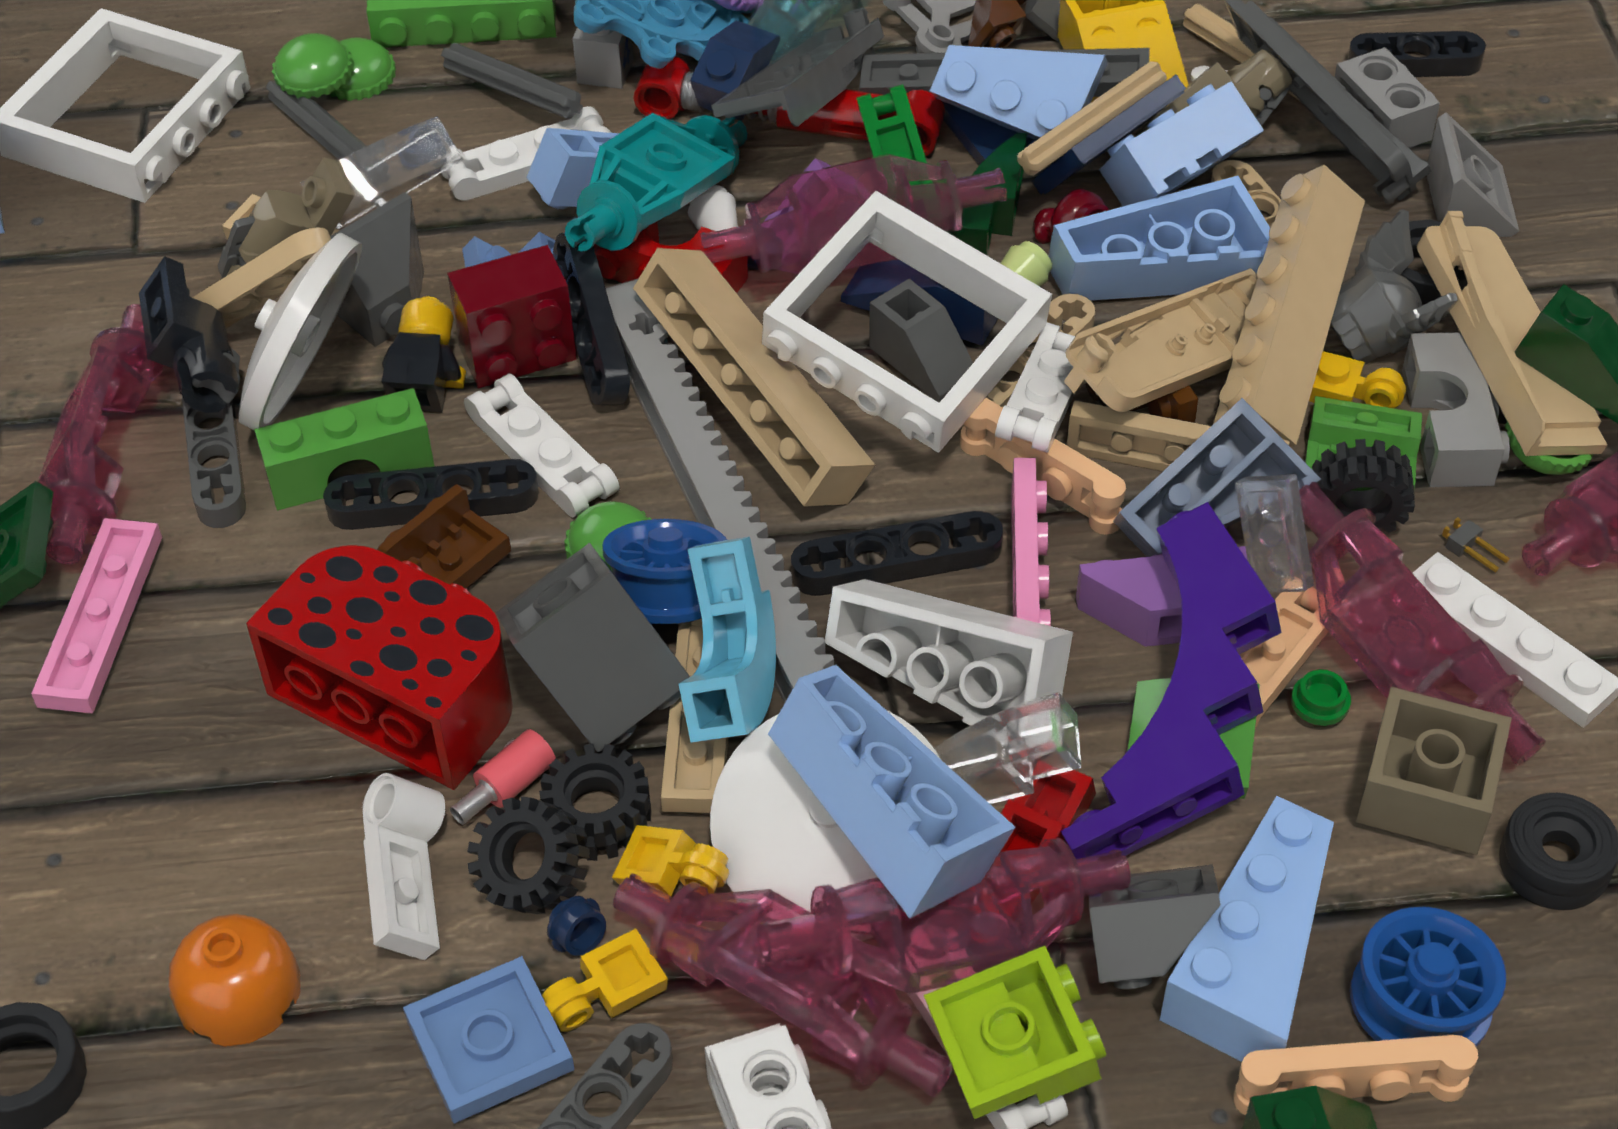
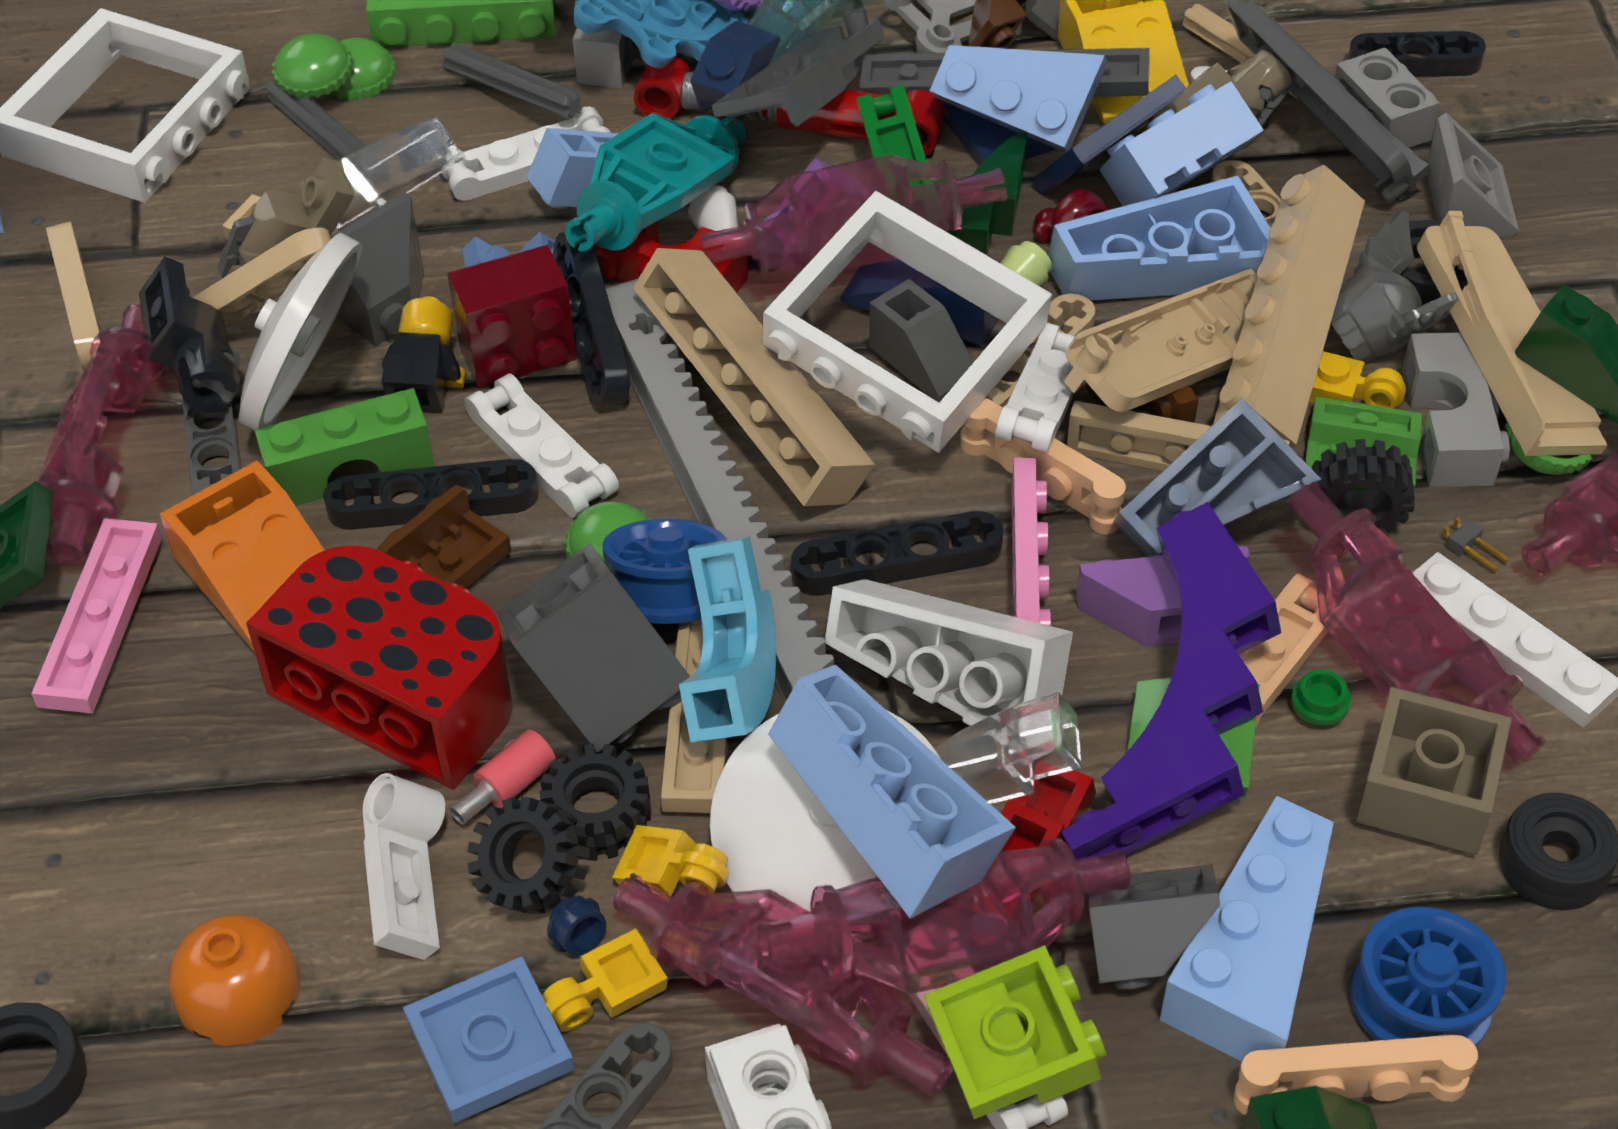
(74, 288): none -> tan beam
(239, 541): none -> orange slope
(1090, 118): tan axle -> none
(1275, 531): clear plate -> none

